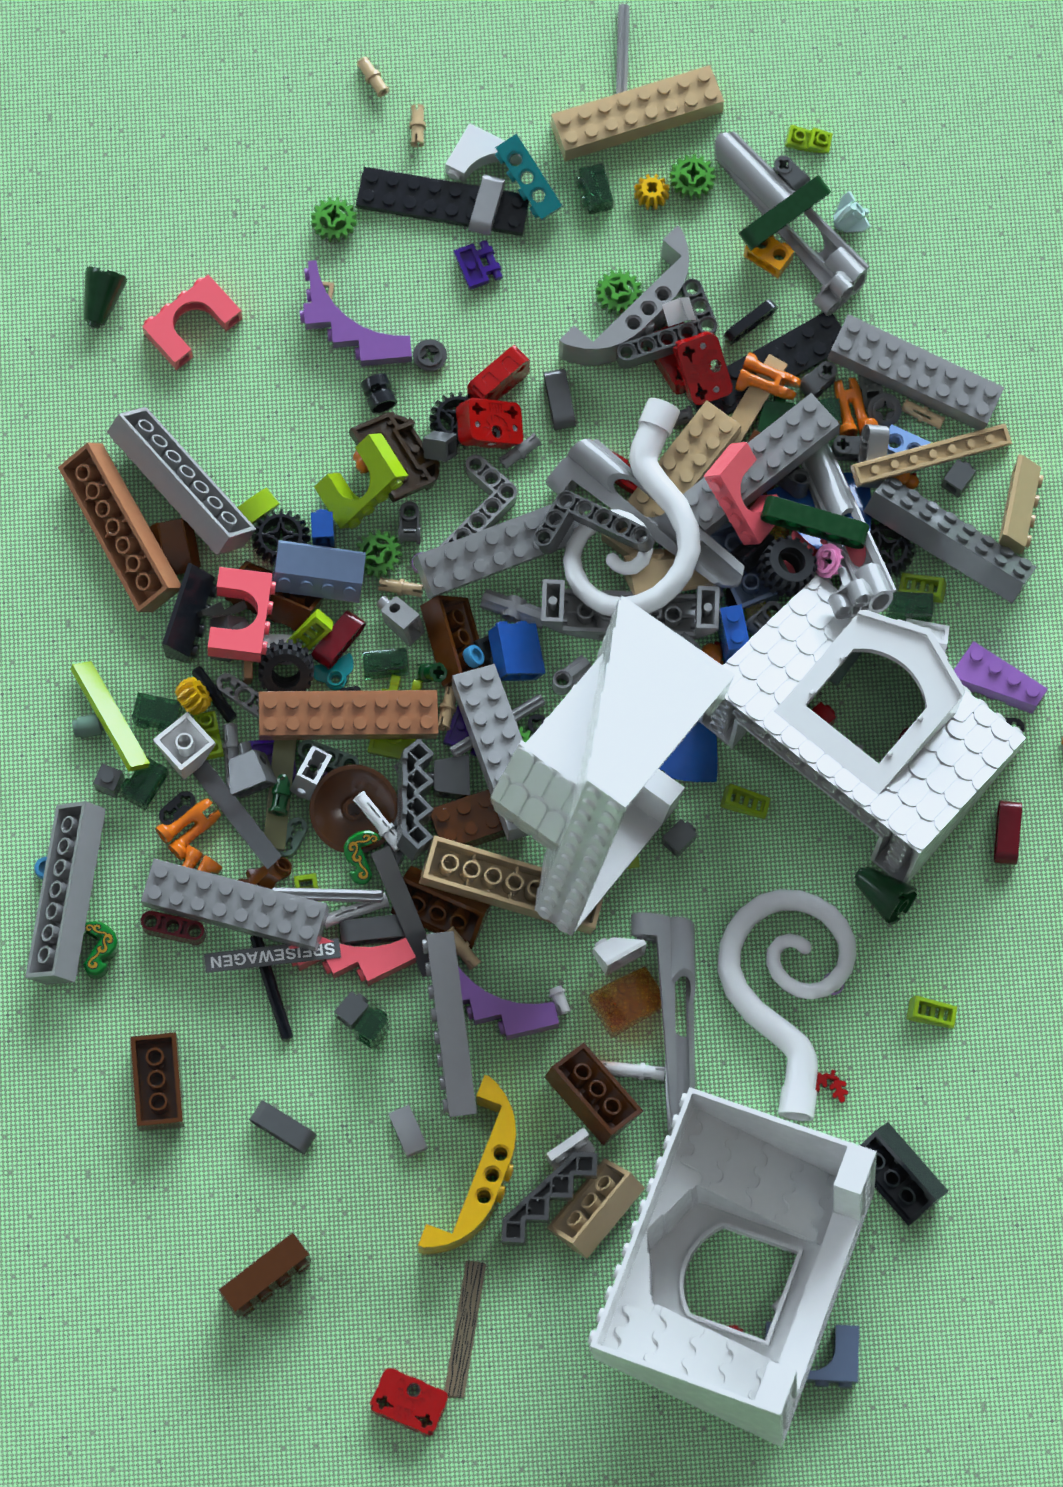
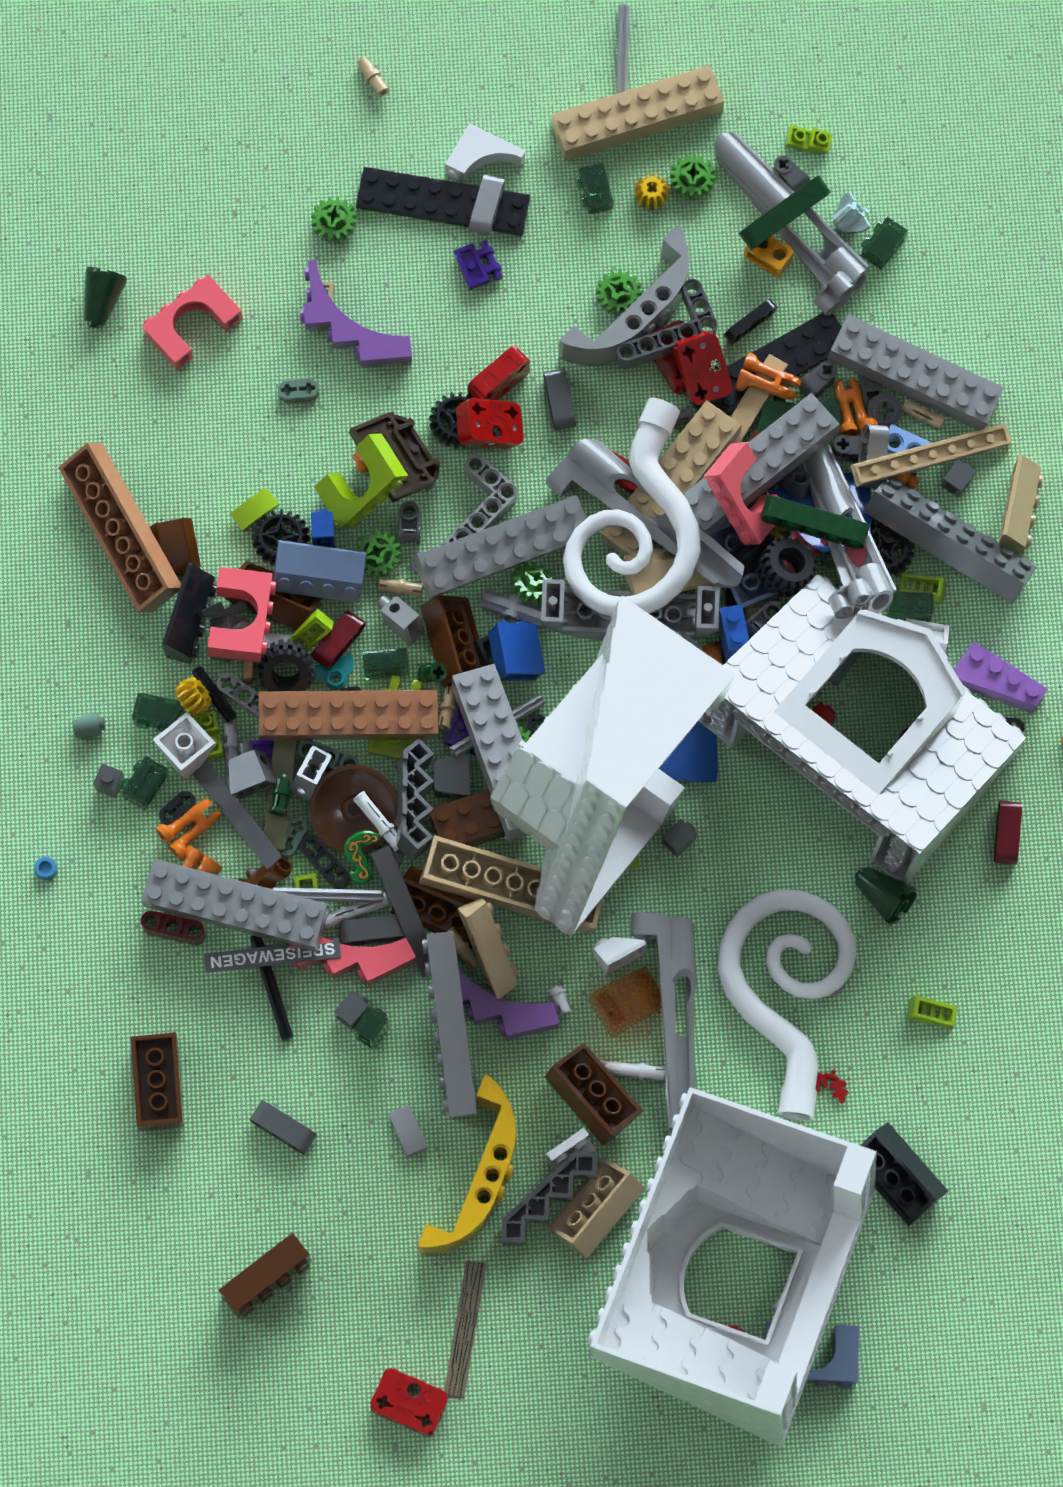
(65, 893): light grey brick -> none
(103, 951): green animal -> none
(110, 716): tile -> none
(181, 480): light grey brick -> none
(298, 391): none -> sand green beam
(324, 853): none -> black beam
(378, 390): black wheel -> none
(417, 126): tan pin -> none
(434, 347): dark grey gear -> none
(440, 446): dark grey brick -> none
(473, 656): dark azure tile -> none
(488, 946): none -> tan slope
(512, 147): teal brick -> none
(520, 451): light grey pin -> none
(529, 581): none -> bright green gear
(571, 674): light grey piece -> none
(592, 520): dark grey beam -> none
(678, 311): white sticker -> none
(747, 794): lime slope -> none
(832, 552): bright pink gear -> none
(884, 242): none -> clear green brick

